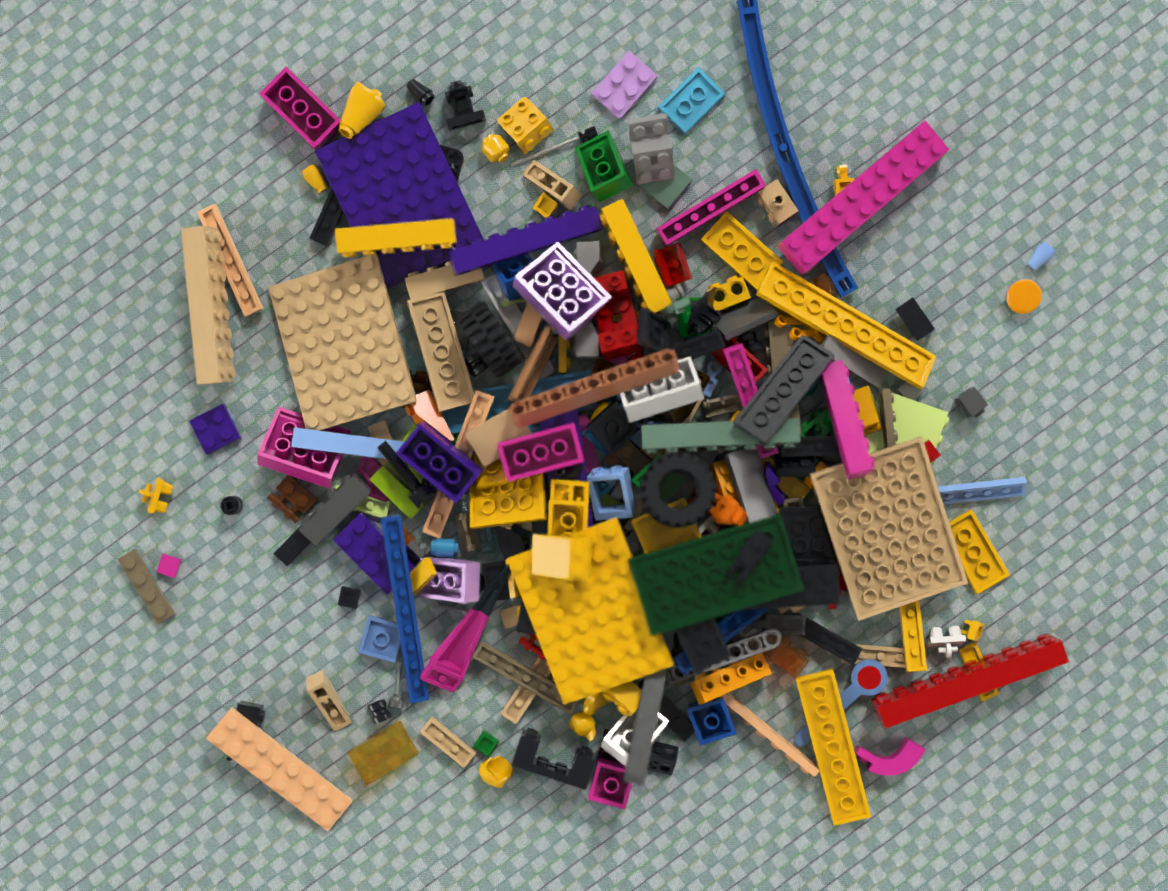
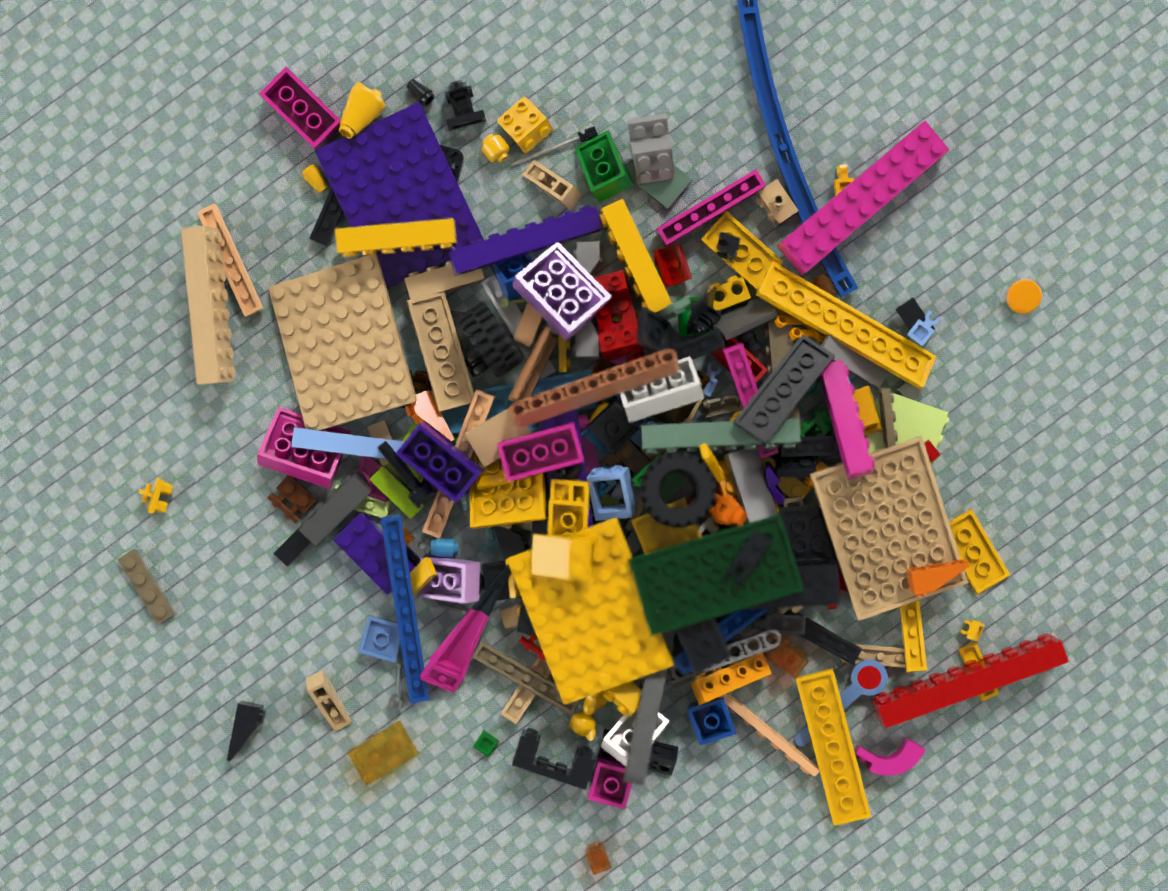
(169, 565): dark pink tile -> none
(215, 429): dark purple plate -> none
(235, 505): black wheel -> none
(279, 769): light nougat plate -> none
(349, 597): black plate -> none
(379, 711): black wheel -> none
(448, 742): tan plate -> none
(468, 537): dark tan hinge -> none
(496, 771): yellow hair -> none
(546, 205): yellow plate -> none
(598, 857): none -> clear orange brick
(624, 85): lavender plate -> none
(676, 292): light grey wheel -> none
(677, 720): black tile -> none
(691, 100): medium azure tile -> none
(712, 462): none -> yellow tile
(728, 244): none -> black hinge
(921, 330): none -> light blue plate
(933, 576): none -> orange slope
(937, 640): white hips -> none
(971, 402): dark grey brick -> none
(983, 490): light blue plate -> none
(1041, 255): light blue cone -> none

